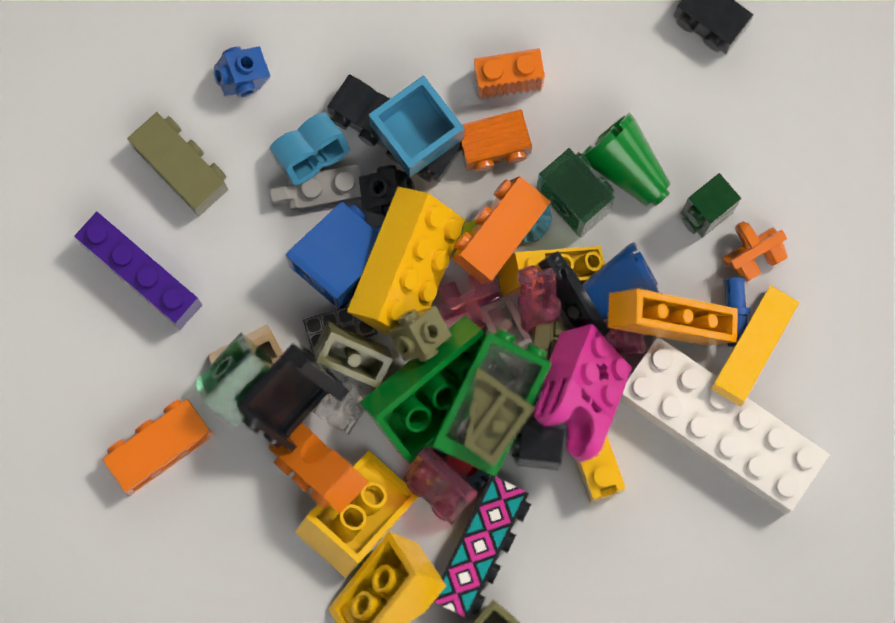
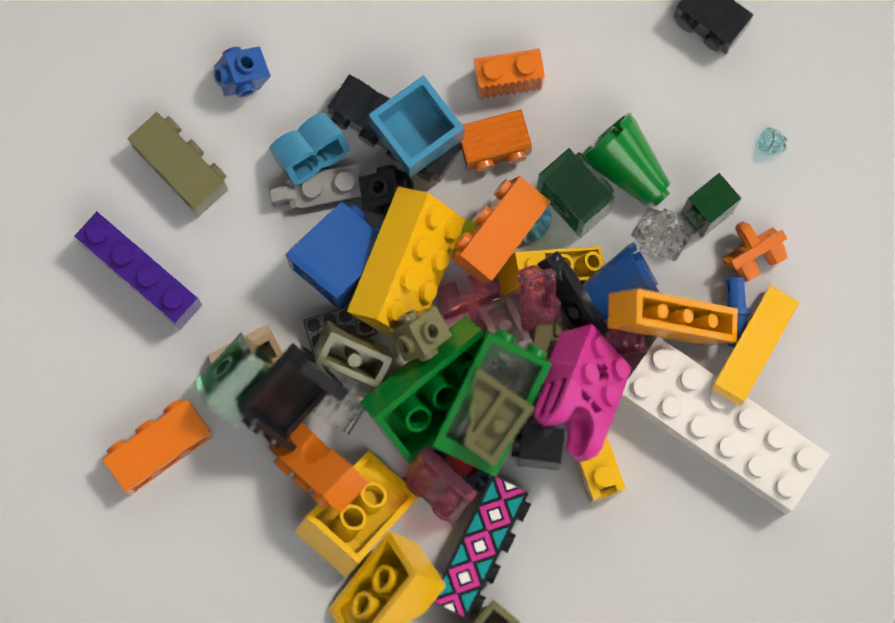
(661, 234): none -> clear brick
(772, 141): none -> clear light blue hinge

